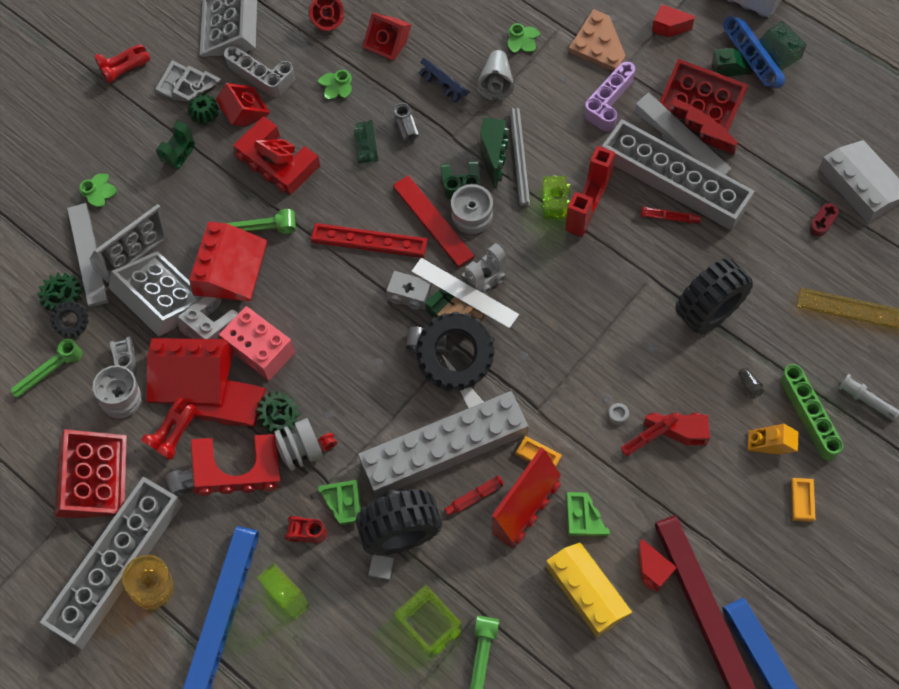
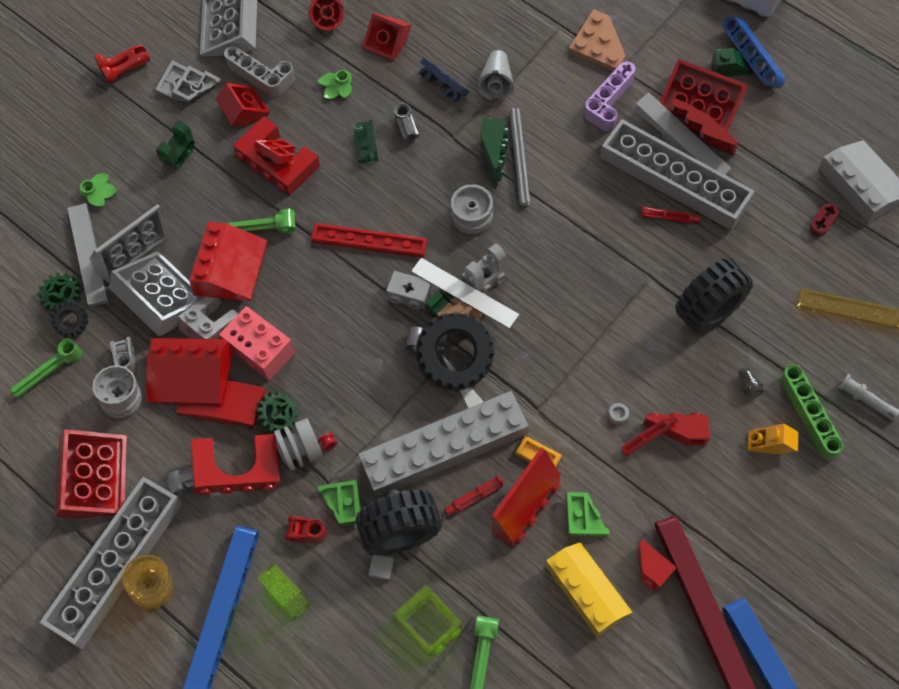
(181, 418): red piece -> none
(203, 109): dark green gear -> none
(433, 222): red tile -> none
(459, 180): dark green piece -> none
(523, 40): bright green plate -> none
(555, 207): clear neon green brick -> none
(585, 204): red arch -> none
(672, 21): red slope -> none
(783, 45): clear green slope -> none
(802, 499): light orange tile -> none

